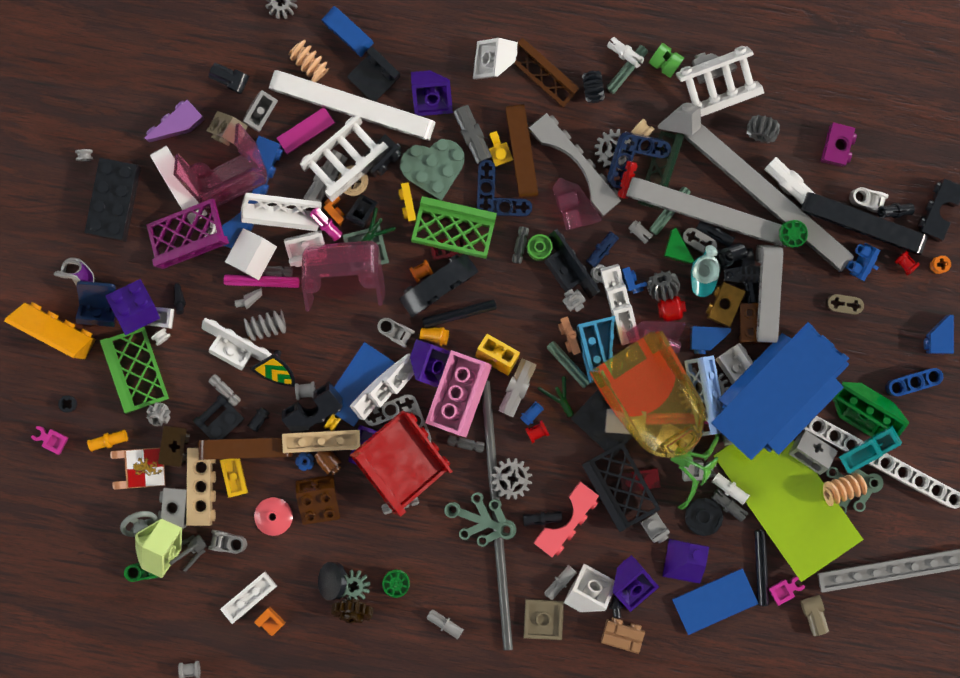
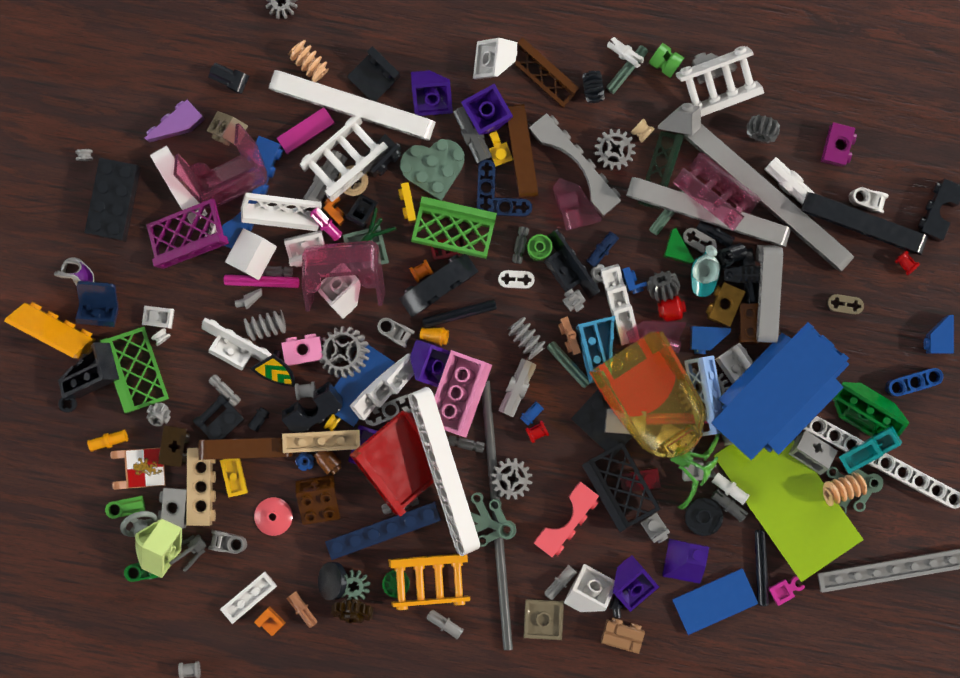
(52, 440): dark pink plate -> none
(90, 373): none -> black wedge
(127, 506): none -> bright green piece
(132, 307): dark purple brick -> none
(179, 301): black bar -> none
(259, 110): light grey slope -> none
(291, 353): none -> bright pink brick
(301, 609): none -> nougat axle
(331, 360): none -> light grey gear
(341, 293): none -> slope
(347, 31): blue beam -> none
(383, 530): none -> dark blue brick
(418, 565): none -> light orange fence
(444, 471): none -> white beam
(487, 110): none -> dark purple slope
(497, 354): yellow brick -> none
(516, 284): none -> white beam
(526, 338): none -> light grey piece
(542, 518): black pin -> none
(563, 399): dark green plant -> none
(626, 179): red axle -> none
(634, 147): dark blue beam -> none
(639, 230): light grey pin -> none
(721, 181): none -> clear pink fence
(793, 233): green wheel -> none
(813, 610): dark tan piece -> none
(864, 262): blue hips -> none
(896, 210): black pin -> none
(942, 259): orange bush -> none

